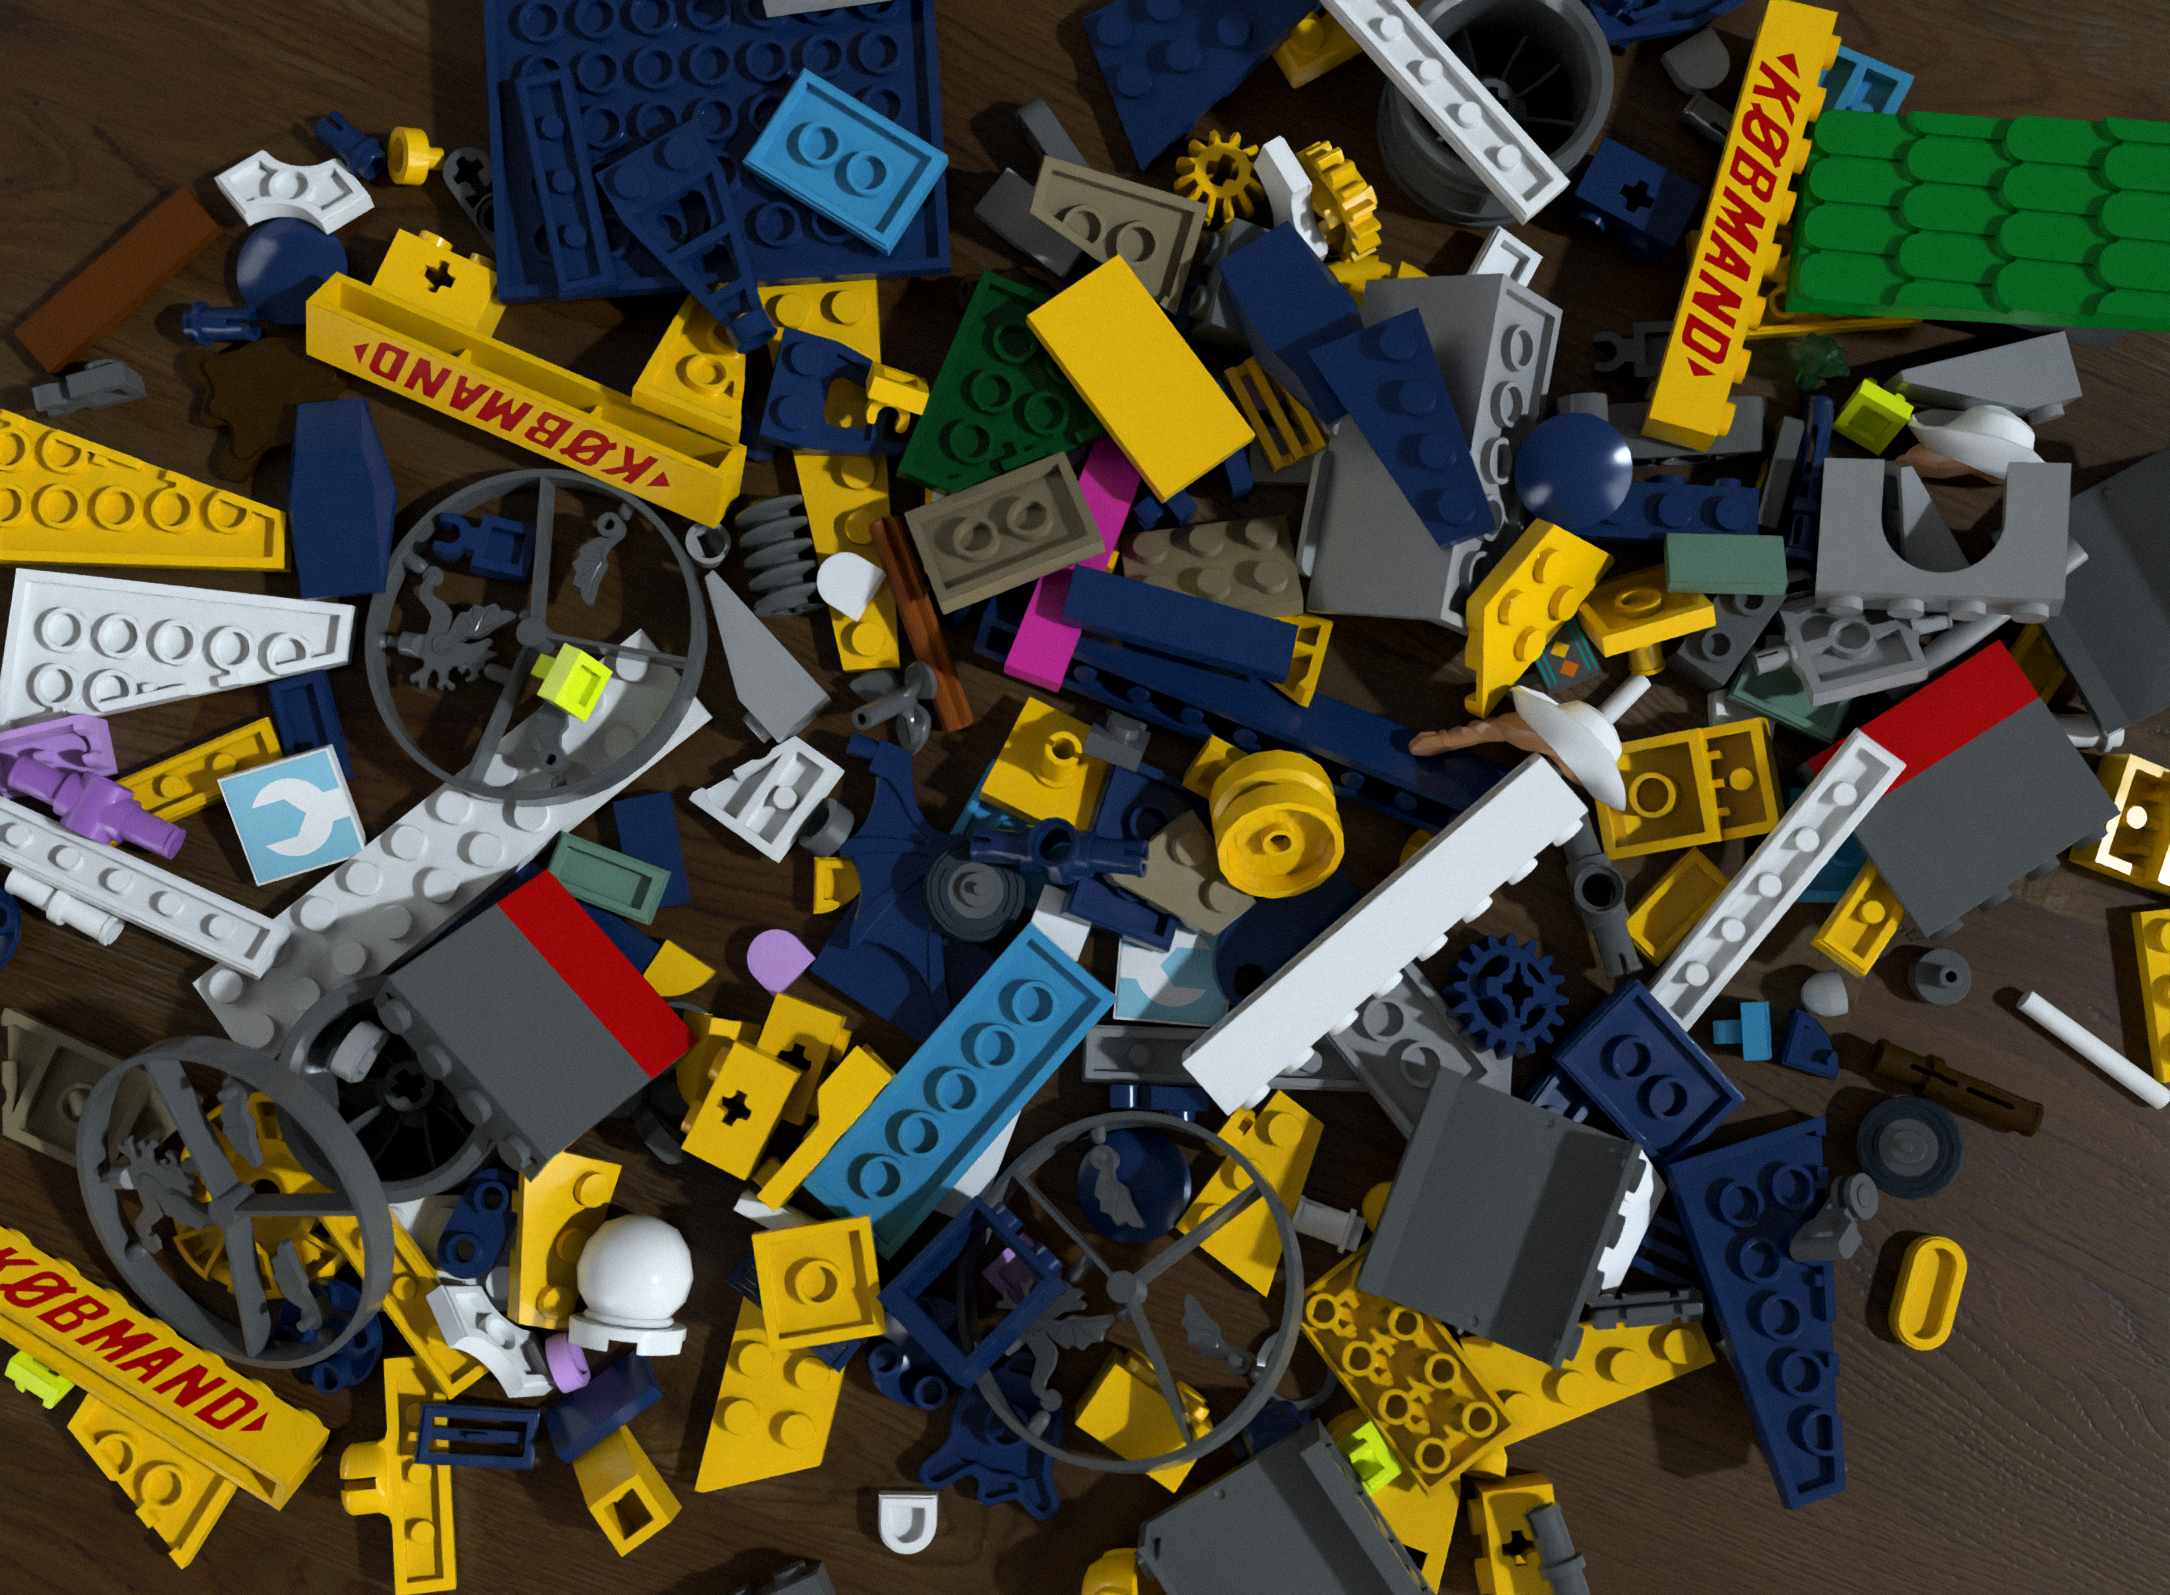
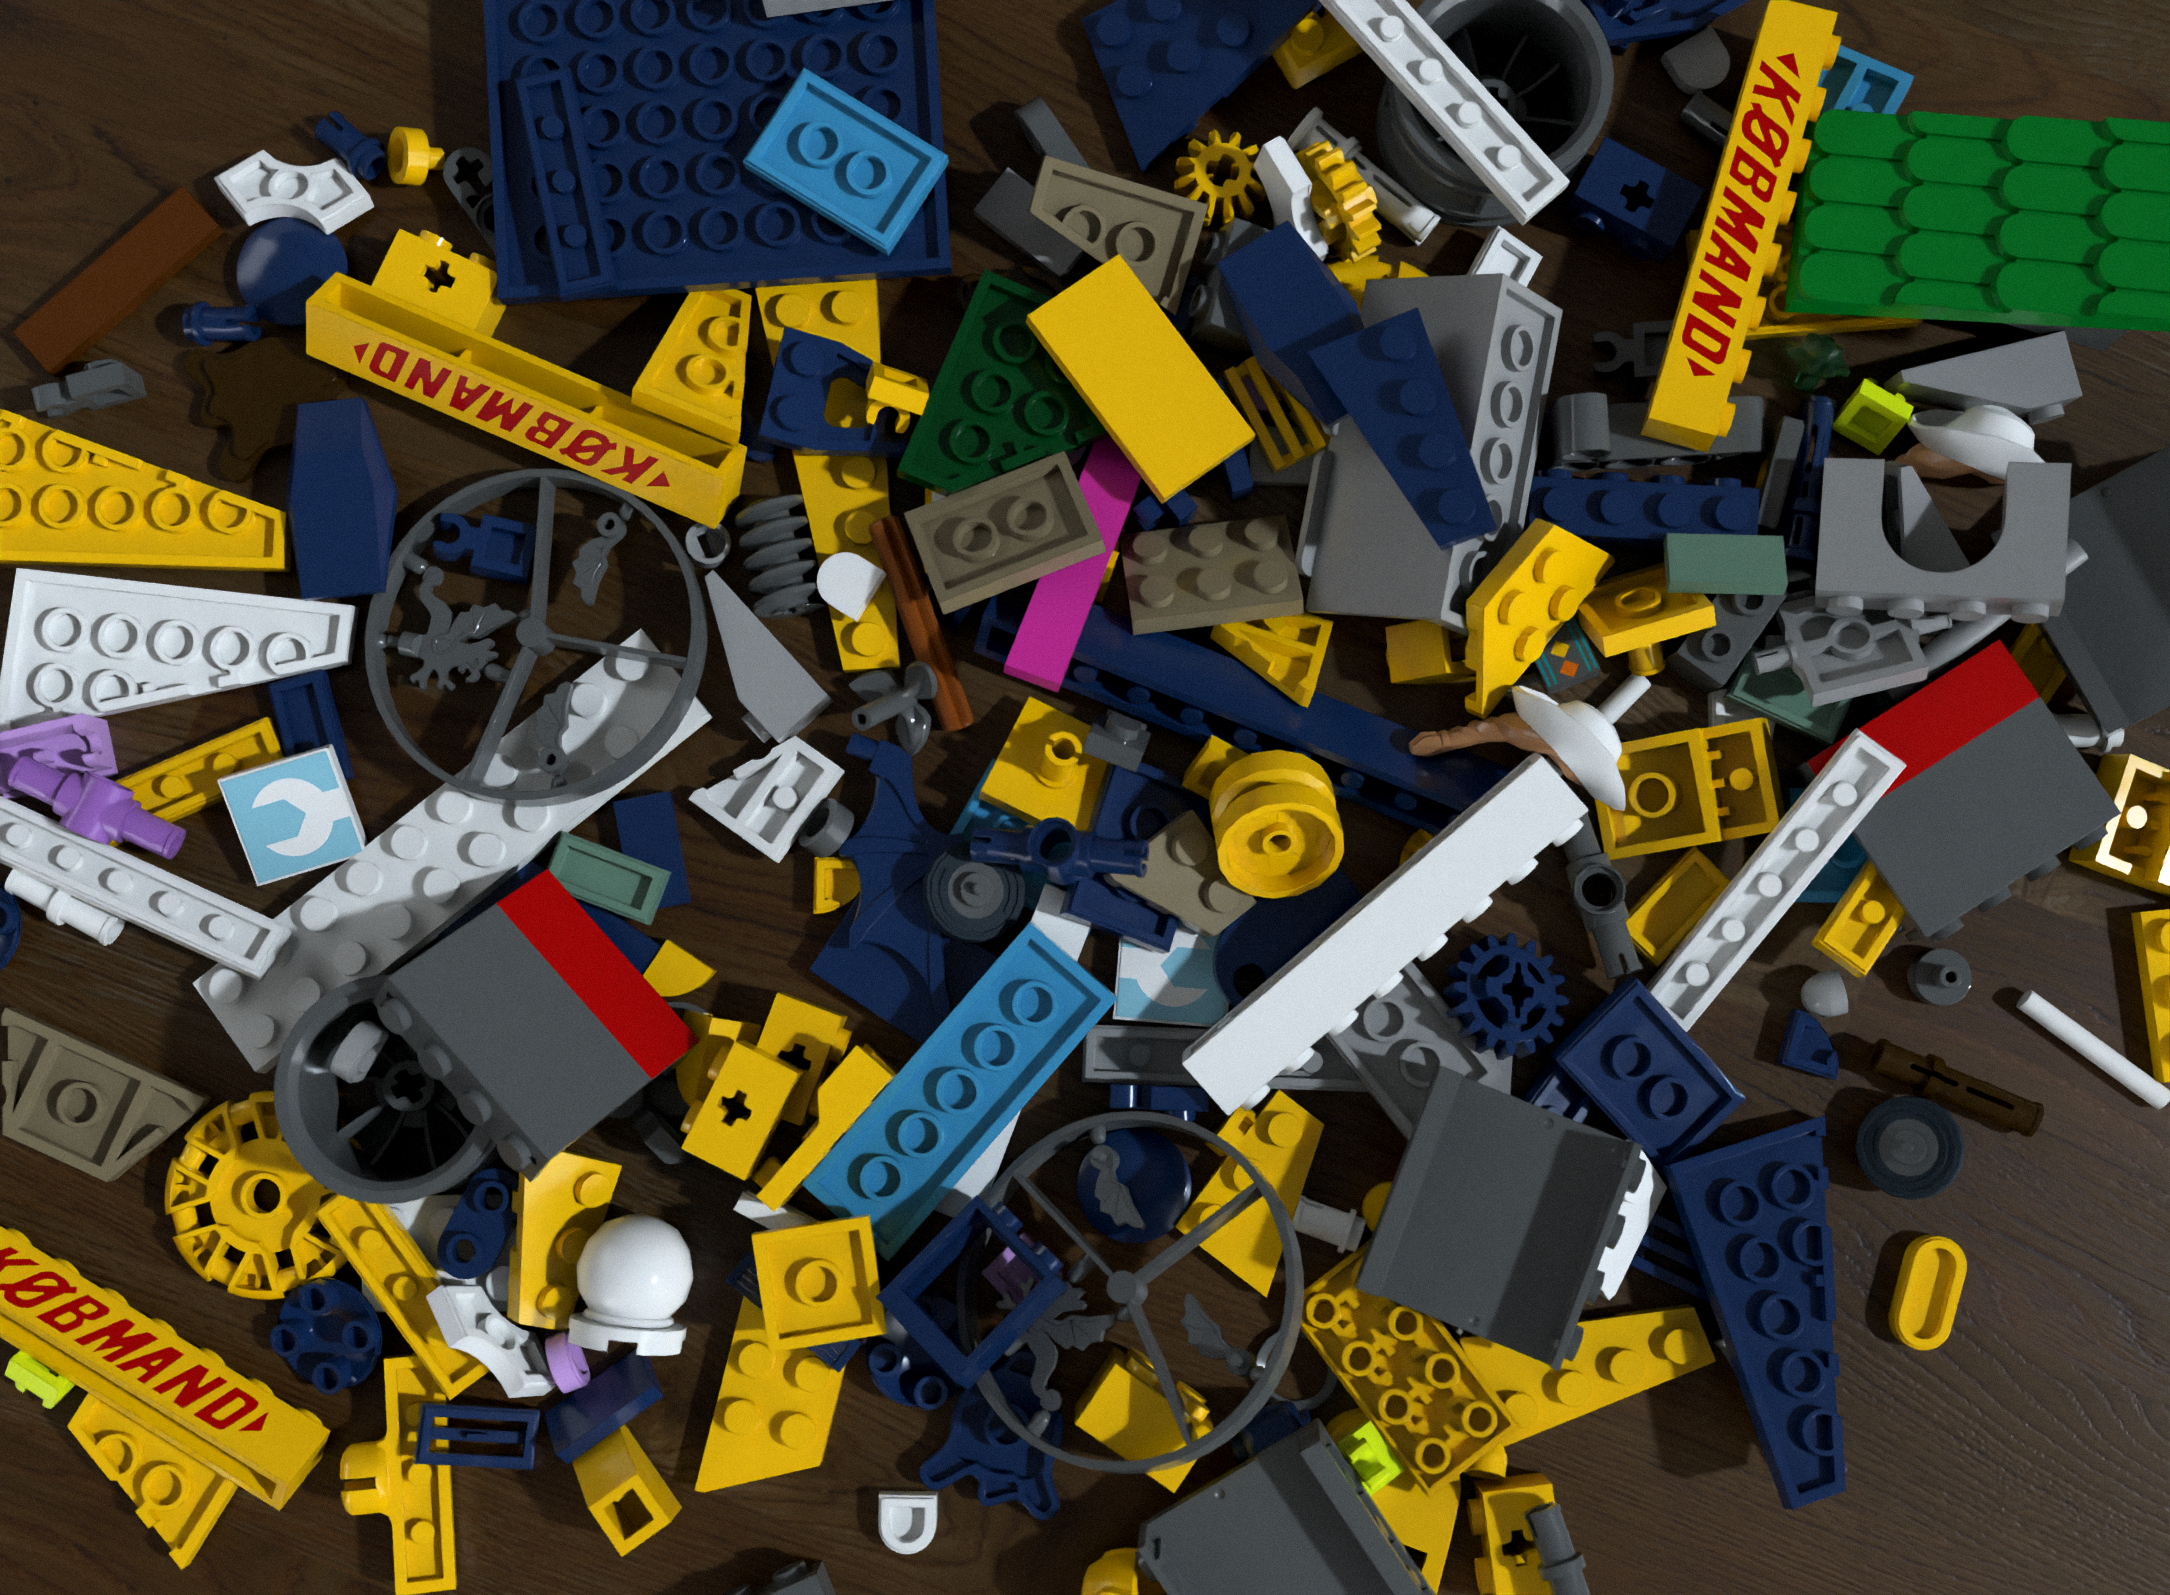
(170, 1186): dark grey piece -> none
(571, 681): neon yellow tile -> none
(659, 177): dark blue plate -> none
(778, 959): lavender tile -> none
(1179, 624): dark blue tile -> none
(1392, 199): none -> white pin
(1426, 654): none -> yellow slope
(1573, 470): dark blue dish -> none
(1647, 1308): dark grey axle -> none
(1751, 1030): dark azure tile -> none
(1834, 1229): dark grey piece -> none

